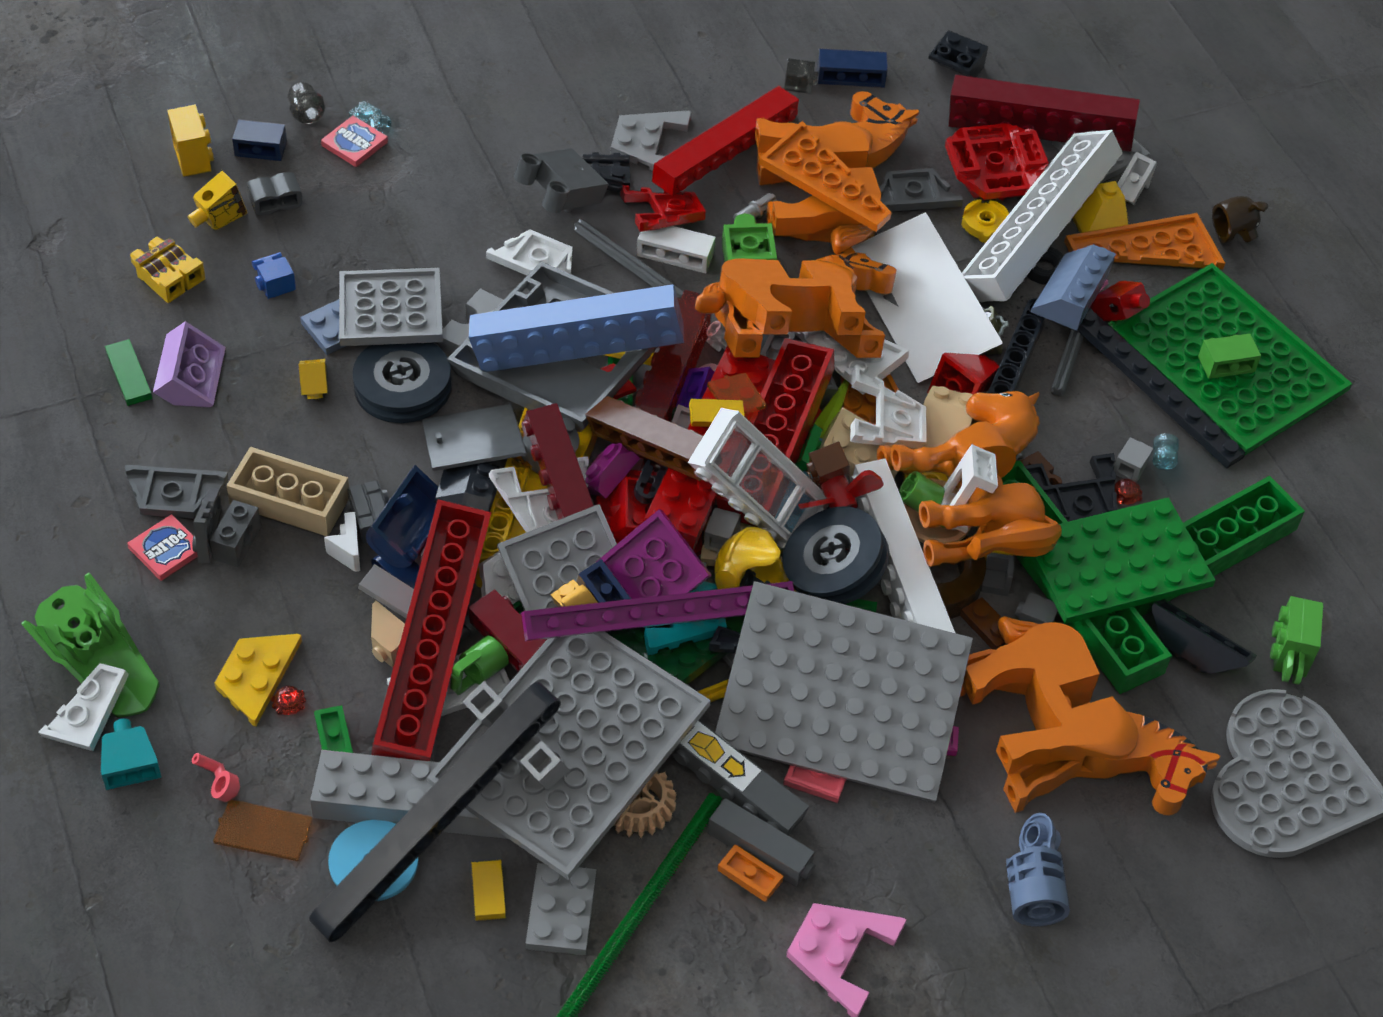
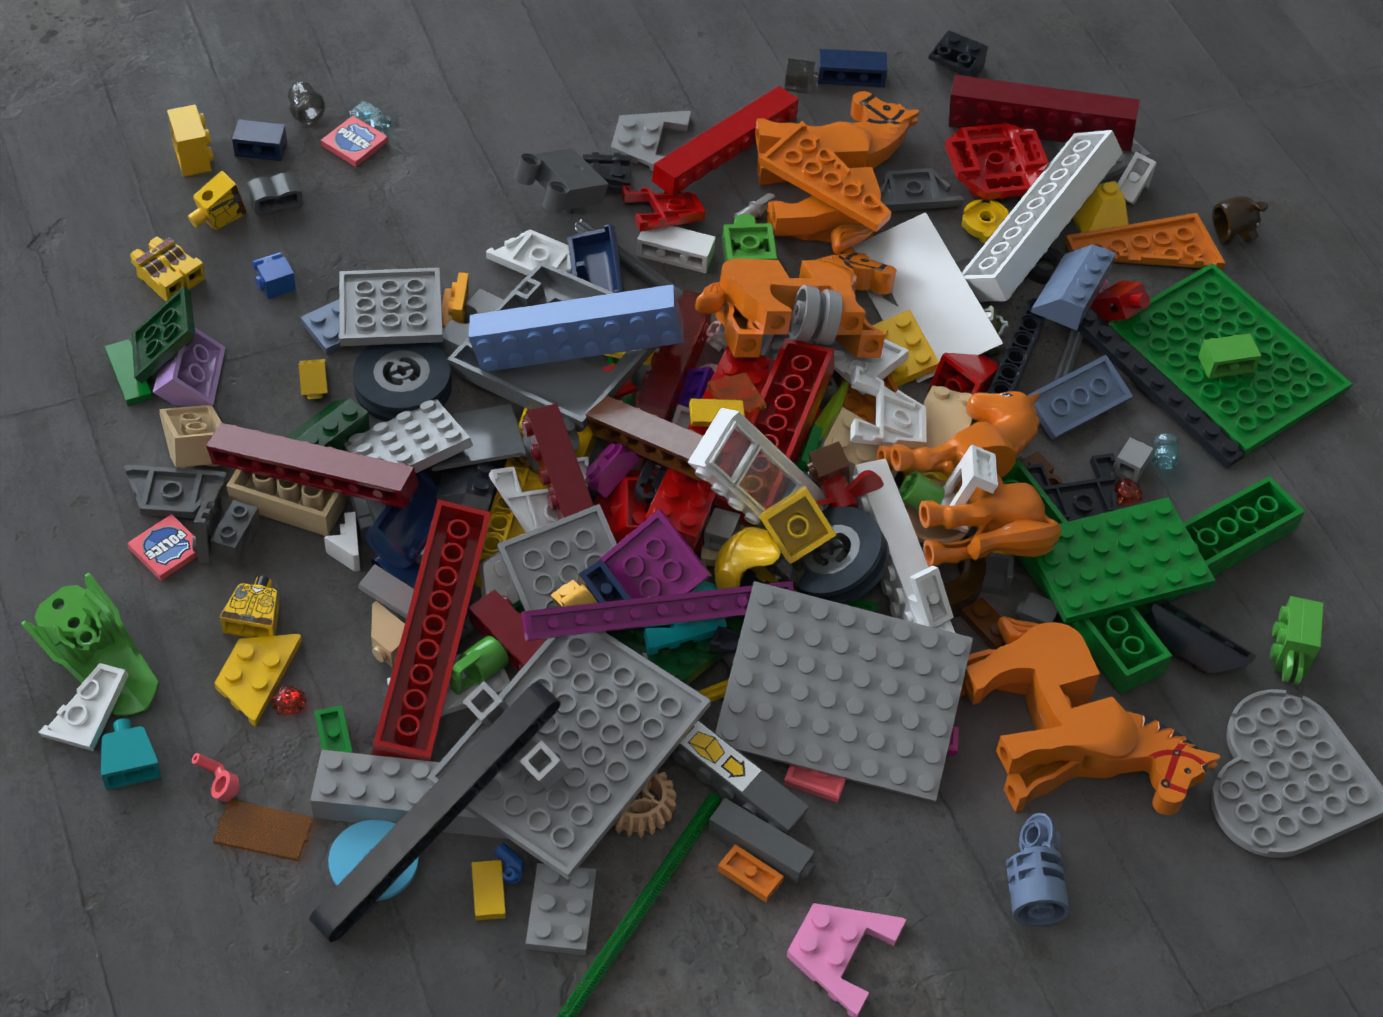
(163, 335): none -> dark green plate
(188, 433): none -> tan slope
(252, 610): none -> yellow torso
(313, 465): none -> brick
(334, 424): none -> dark green slope
(413, 437): none -> light grey plate
(455, 300): none -> light orange bracket
(513, 864): none -> blue arm
(596, 258): none -> dark blue container
(786, 572): none -> clear smoke tile
(797, 524): none -> yellow brick
(816, 315): none -> light grey wheel
(905, 332): none -> yellow plate
(930, 597): none -> white slope
(1080, 397): none -> sand blue plate

